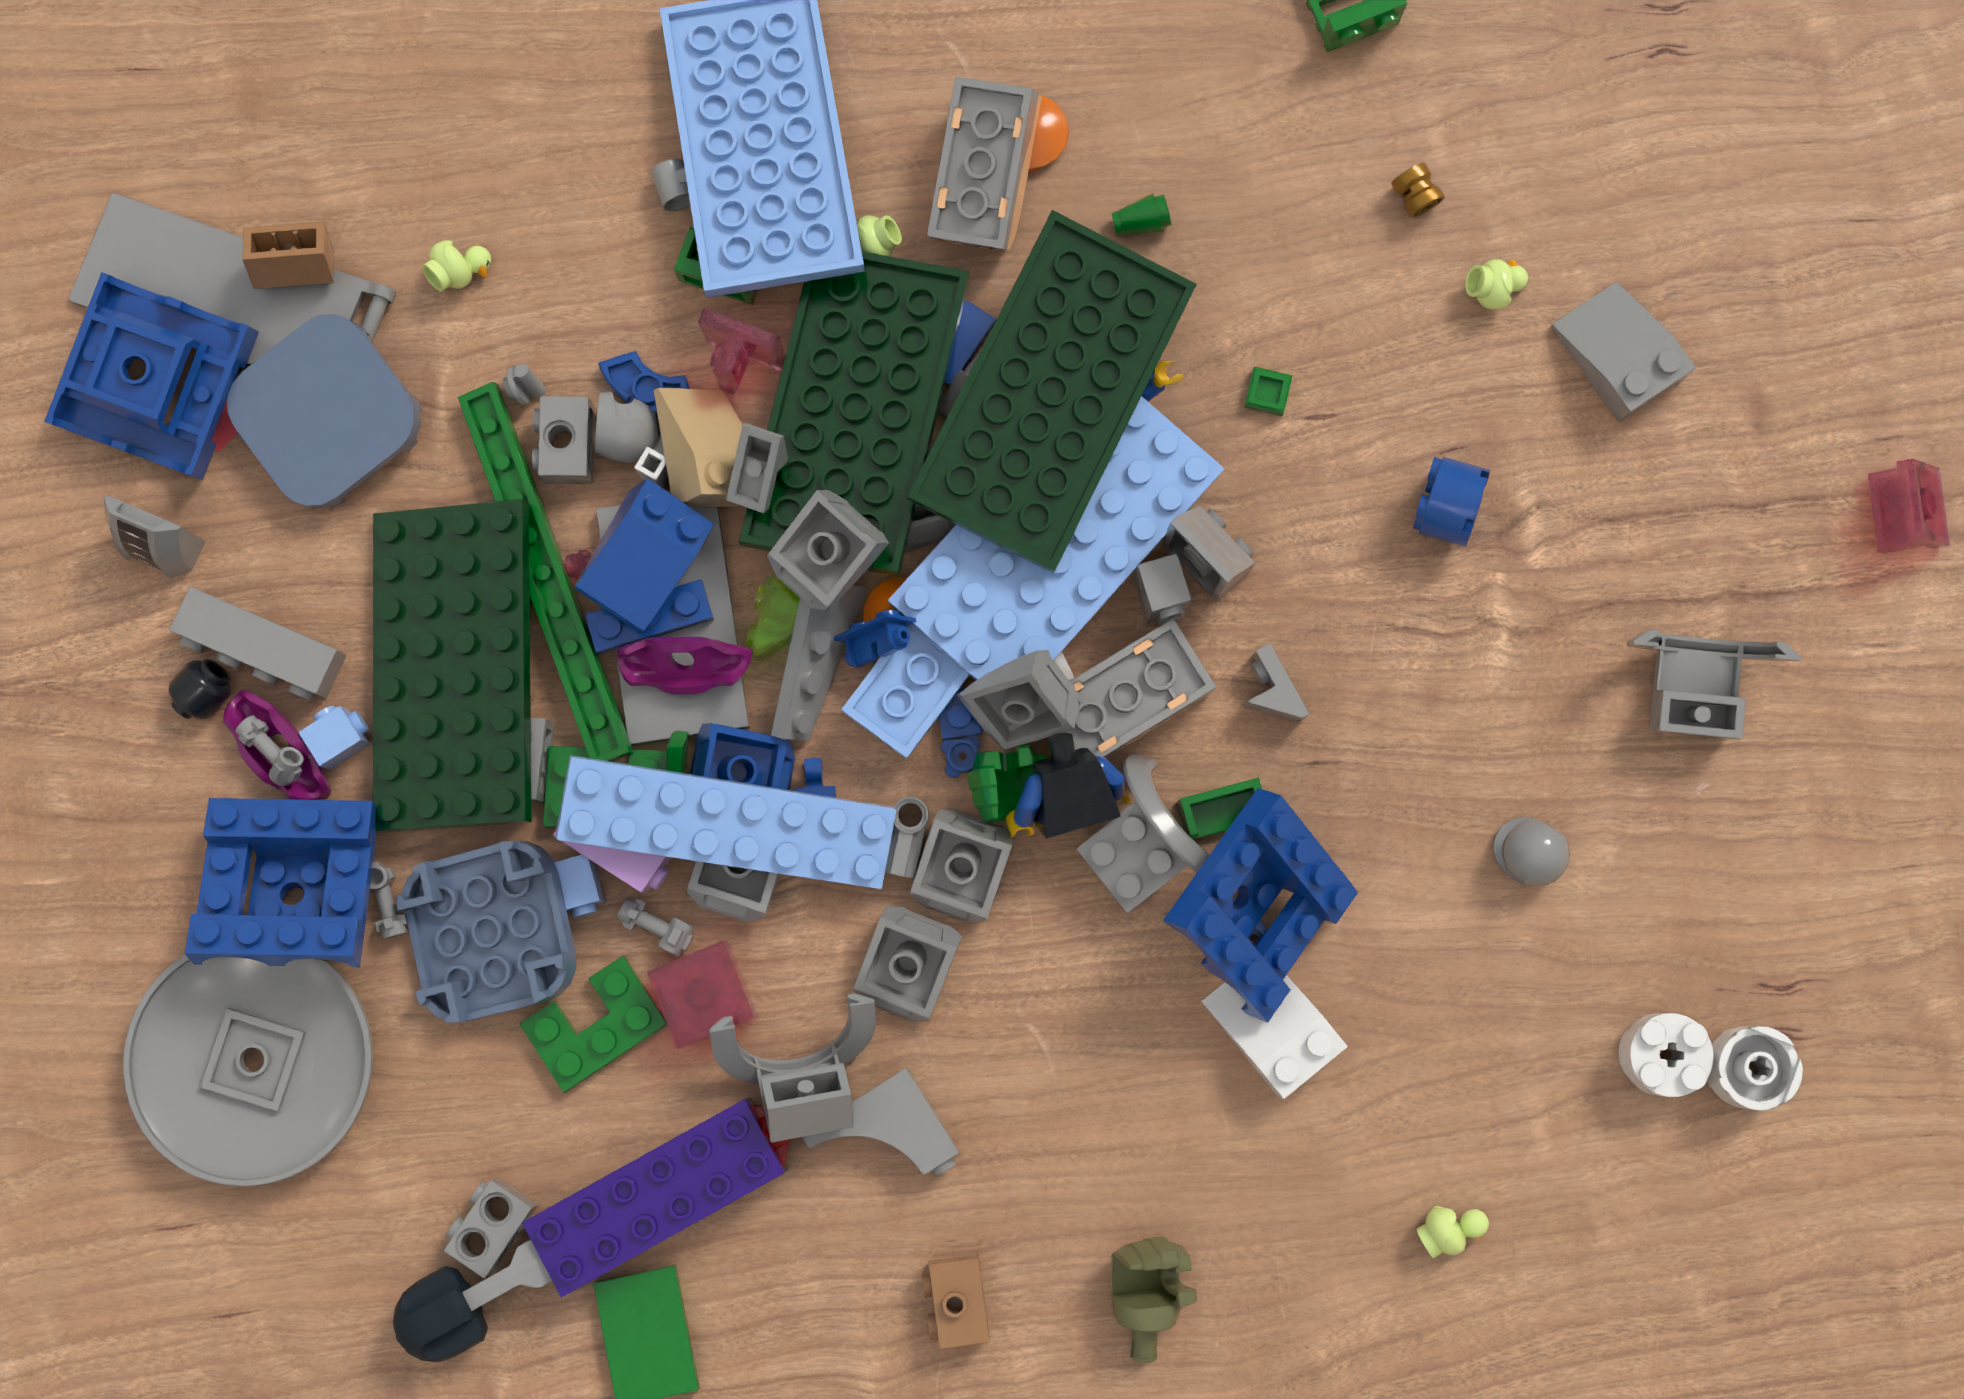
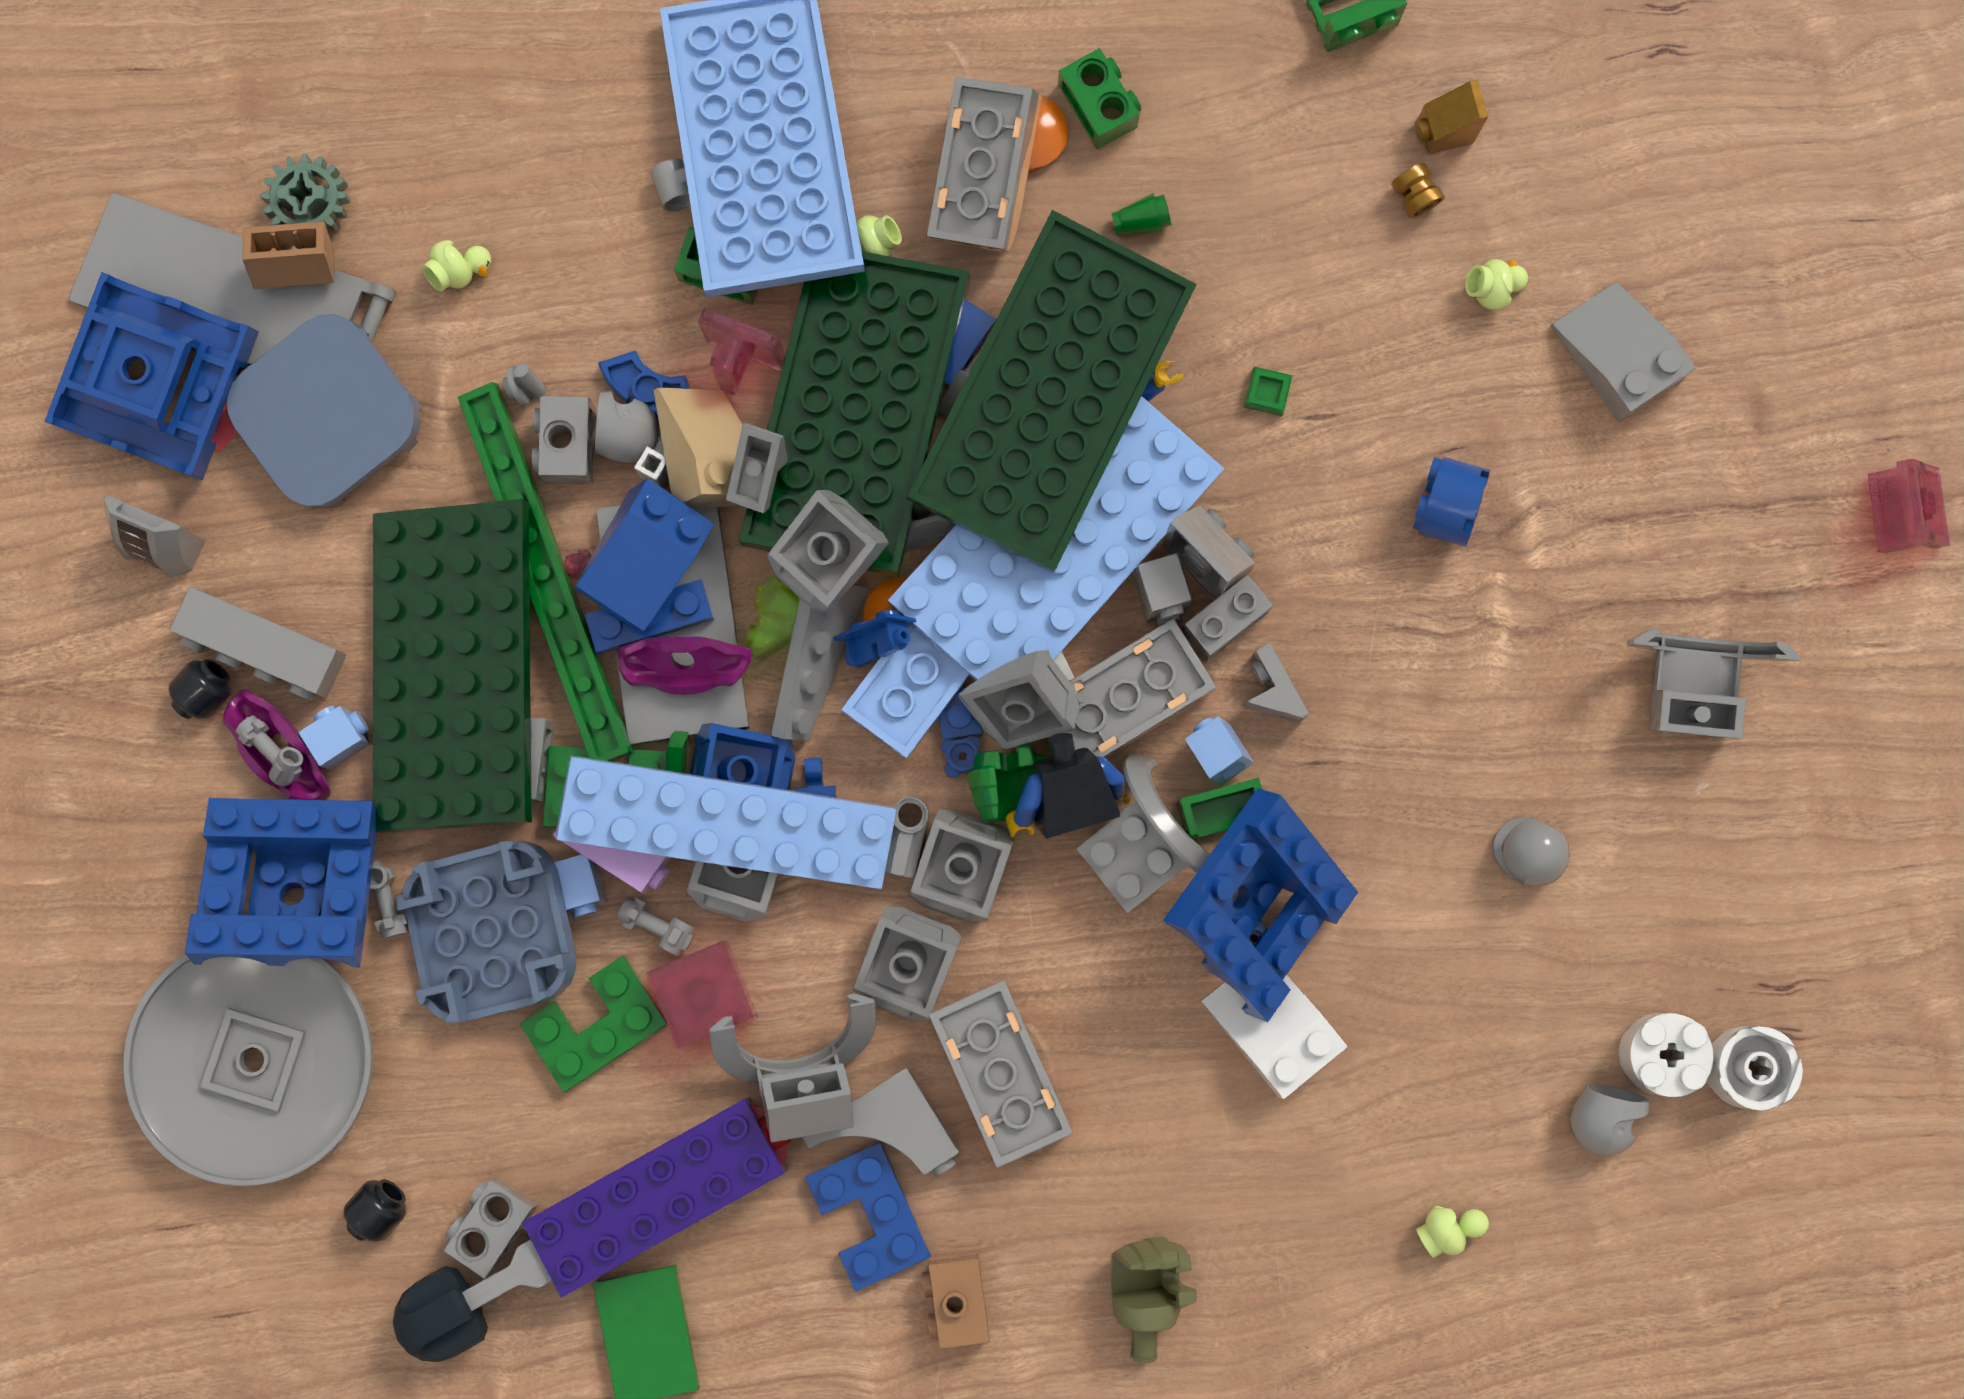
(295, 183): none -> sand green gear
(375, 1210): none -> black head
(897, 1236): none -> blue plate
(1000, 1074): none -> light grey piece
(1091, 100): none -> green brick
(1218, 749): none -> light blue brick
(1227, 618): none -> light grey brick
(1452, 119): none -> pearl gold slope
(1605, 1117): none -> light grey helmet

